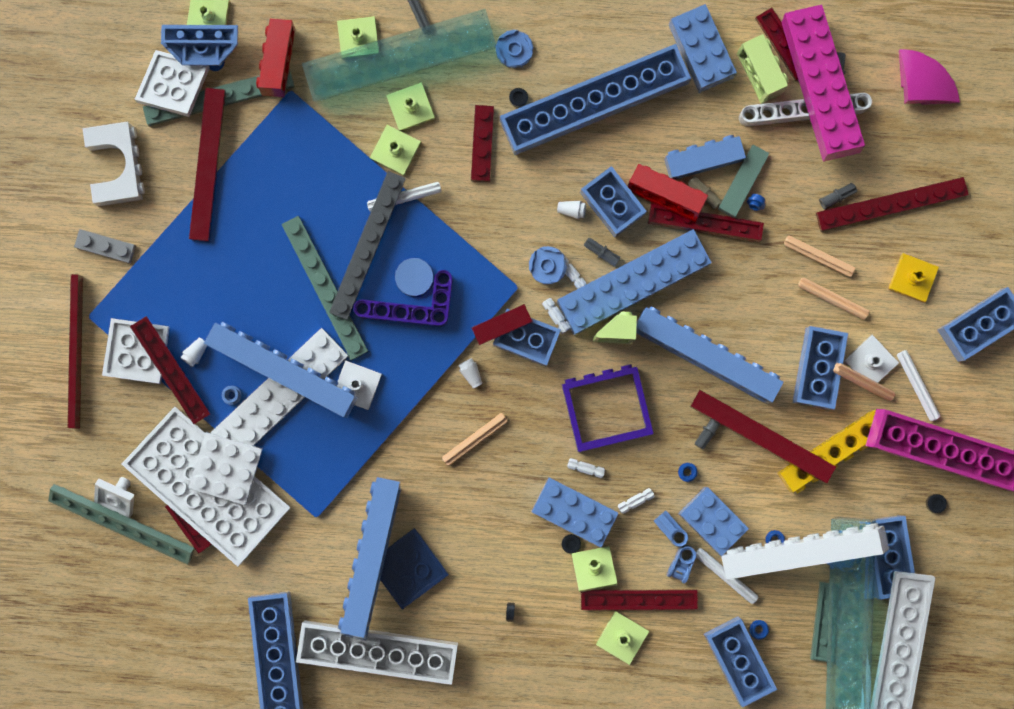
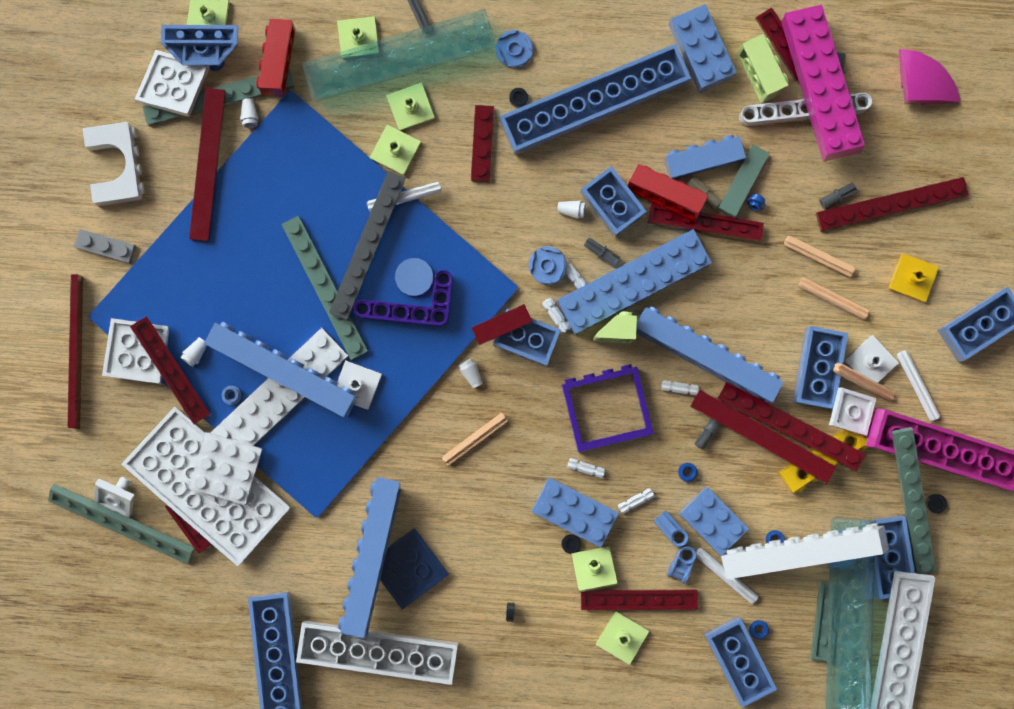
(249, 114): none -> white cone
(677, 387): none -> white axle
(791, 427): none -> dark red plate
(852, 411): none -> white tile
(913, 500): none -> sand green plate

